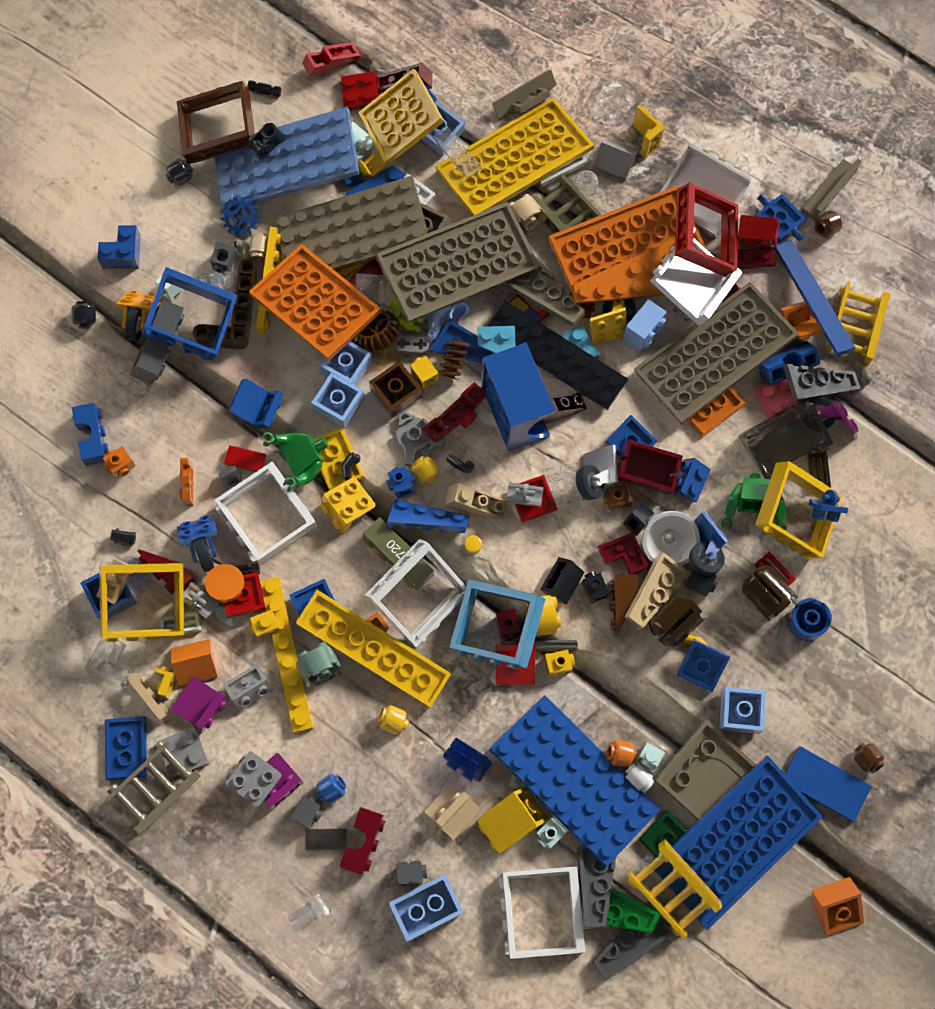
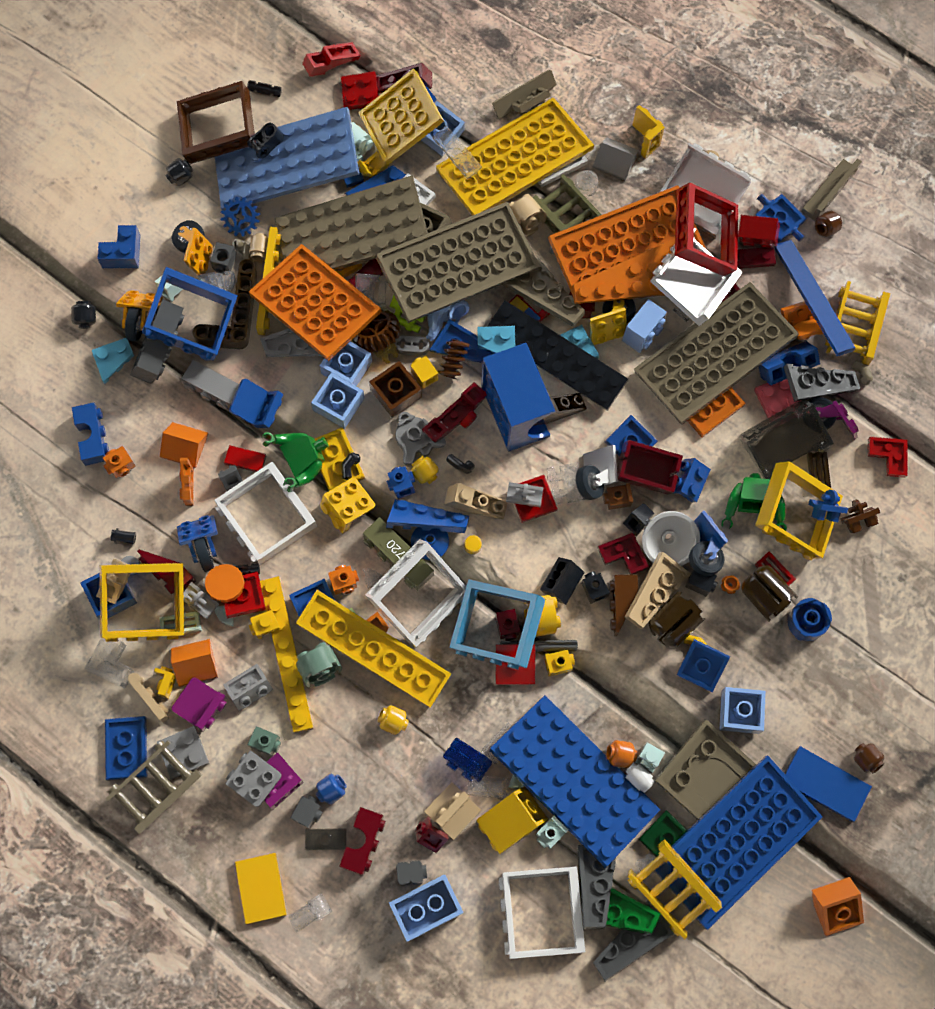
(112, 357): none -> medium azure wing
(182, 442): none -> orange slope
(190, 239): none -> light orange plate
(210, 384): none -> light grey brick
(260, 888): none -> yellow tile
(264, 741): none -> sand green brick
(286, 344): none -> light grey wing
(339, 584): none -> orange brick
(430, 836): none -> dark red bracket
(439, 544): none -> blue dish
(730, 589): none -> orange plate
(853, 520): none -> reddish brown hips
(894, 450): none -> red plate

